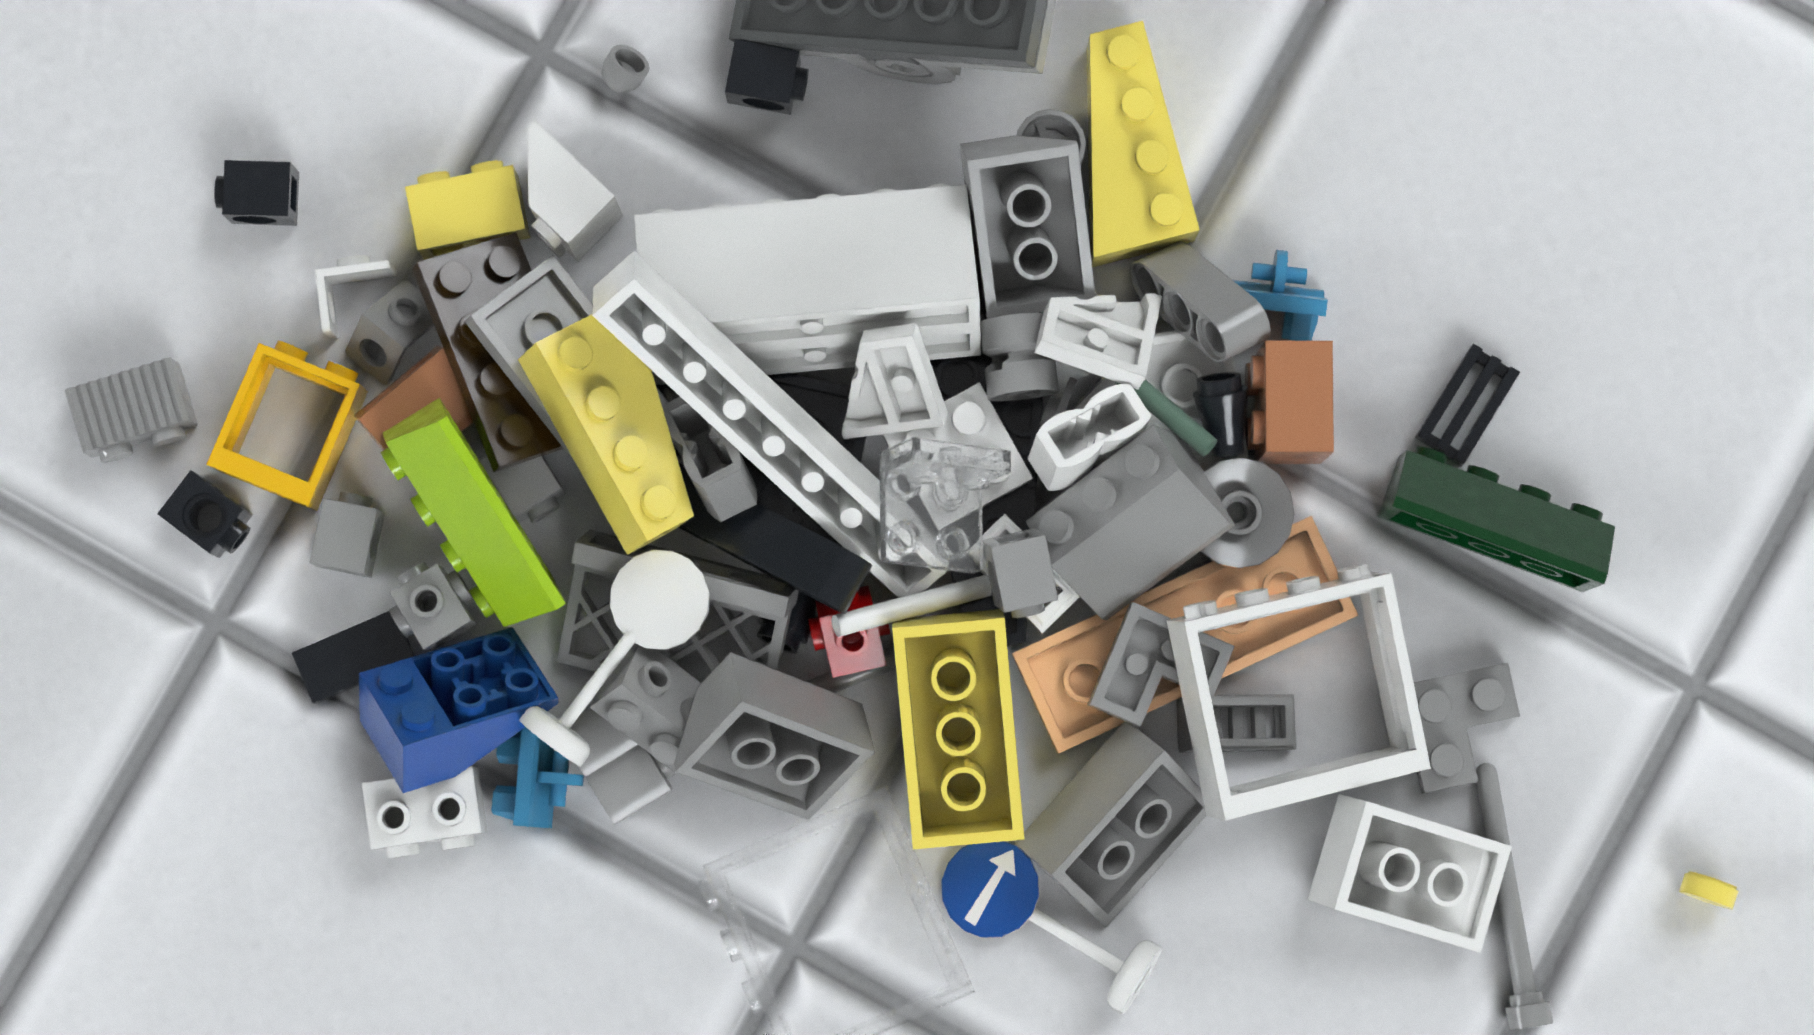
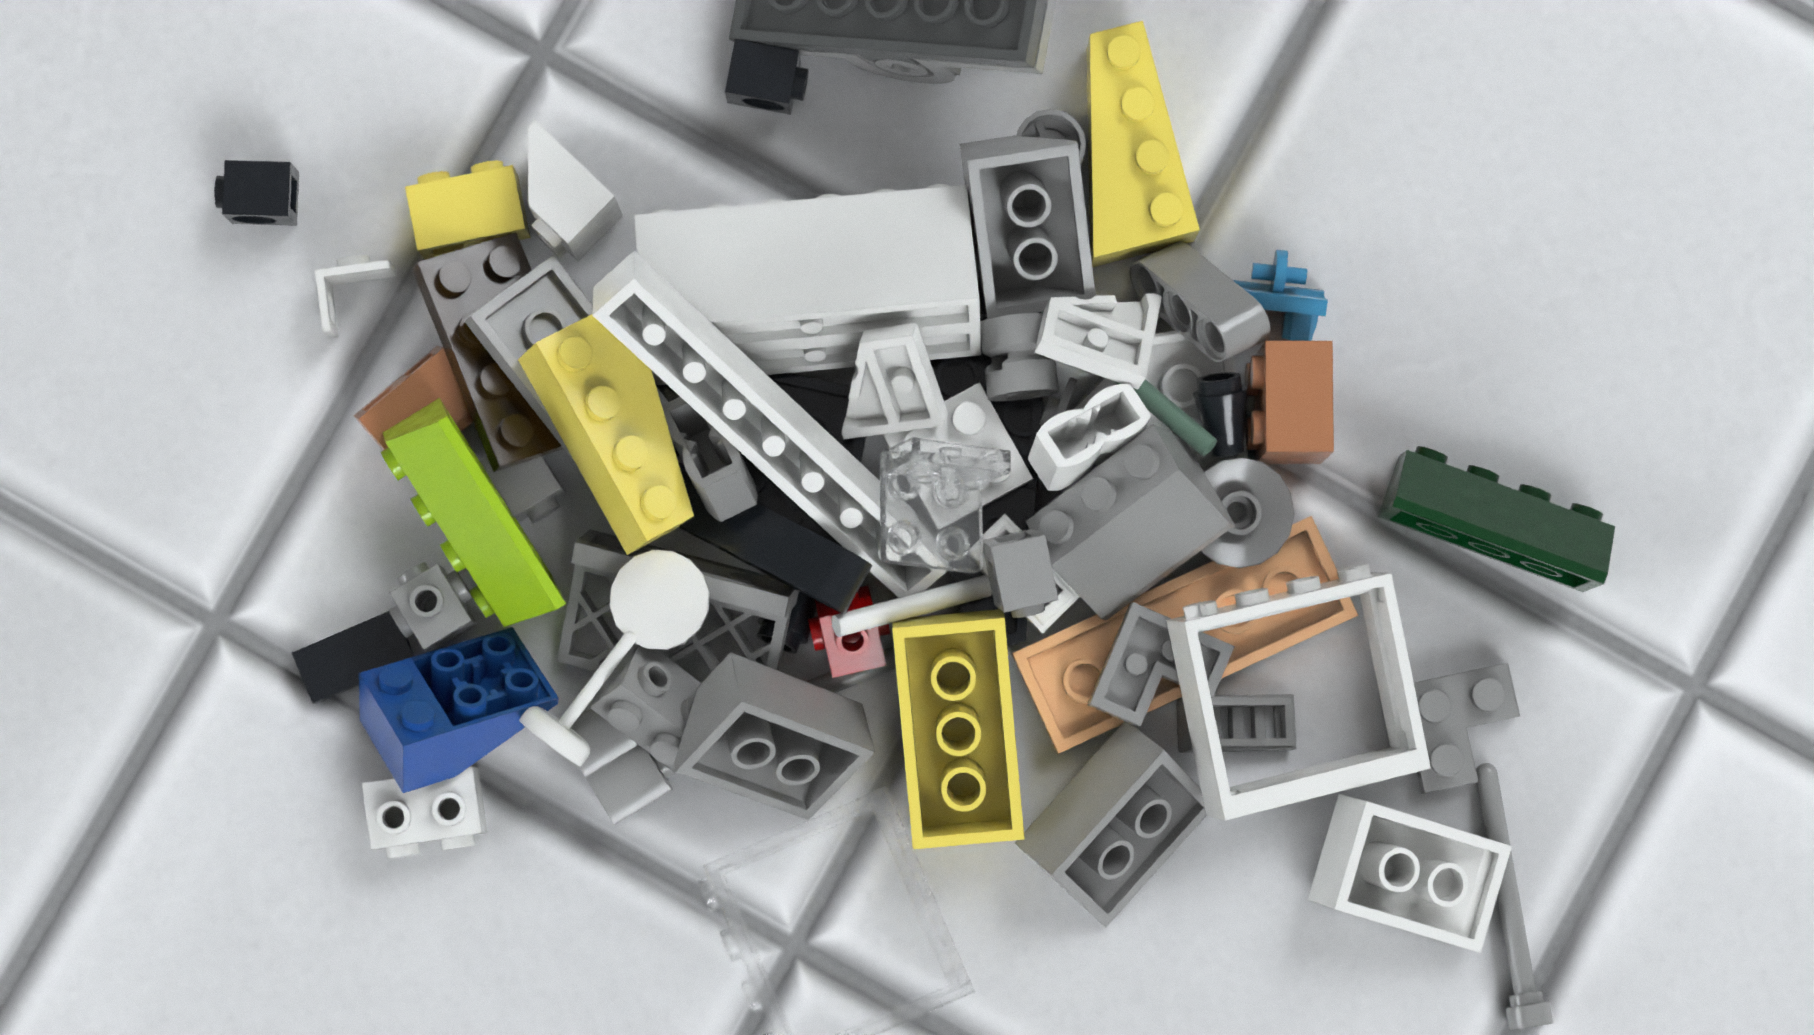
(131, 409): light grey brick -> none
(187, 501): black brick -> none
(290, 359): yellow window -> none
(347, 535): light grey brick -> none
(395, 325): light grey bracket -> none
(540, 781): dark azure hips -> none
(624, 69): light grey hinge -> none
(996, 891): piece -> none
(1491, 365): black tile -> none
(1709, 890): light yellow tile -> none

